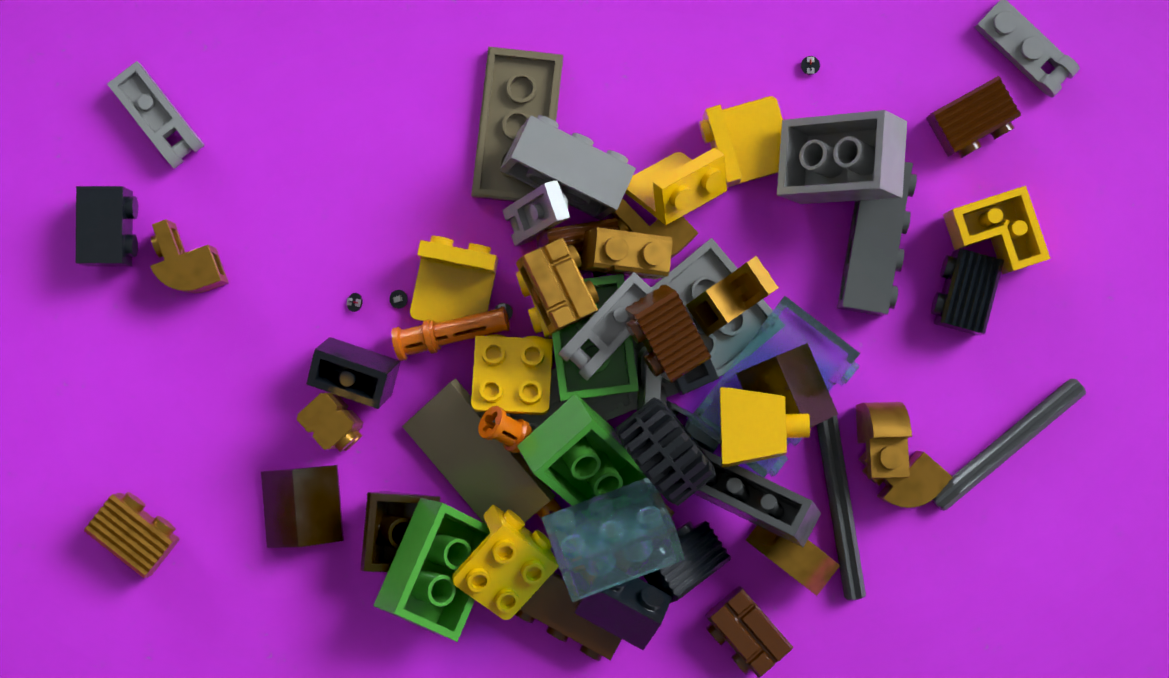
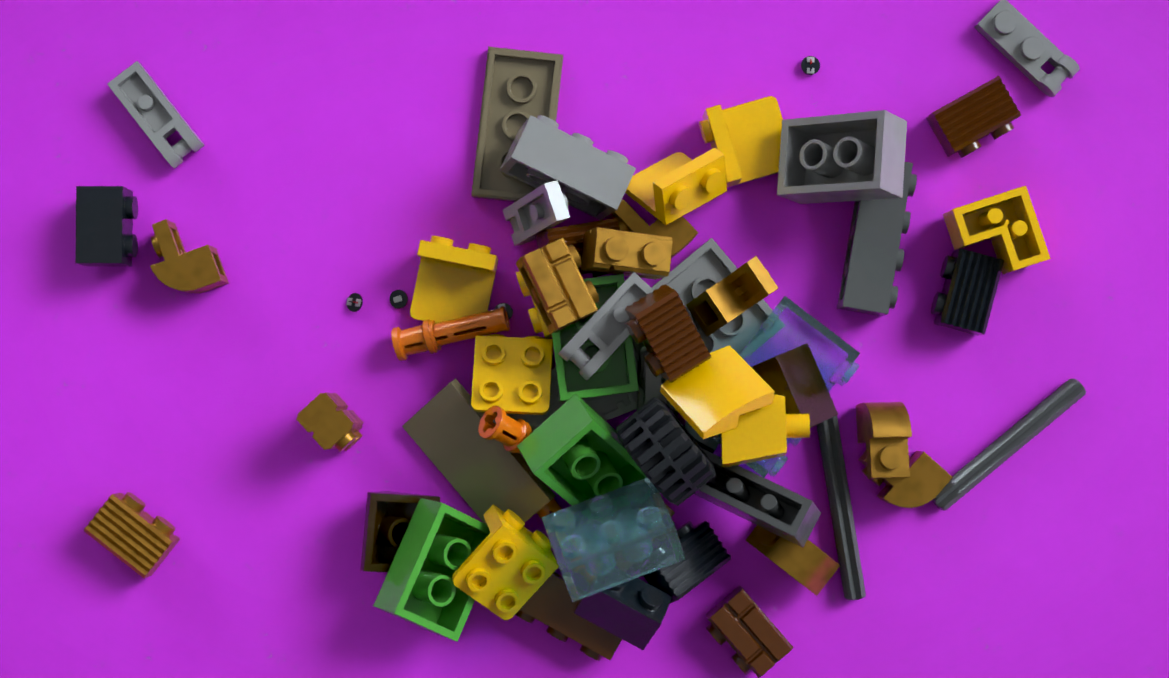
(302, 506): dark brown slope -> none
(353, 372): black brick -> none
(718, 393): none -> yellow slope

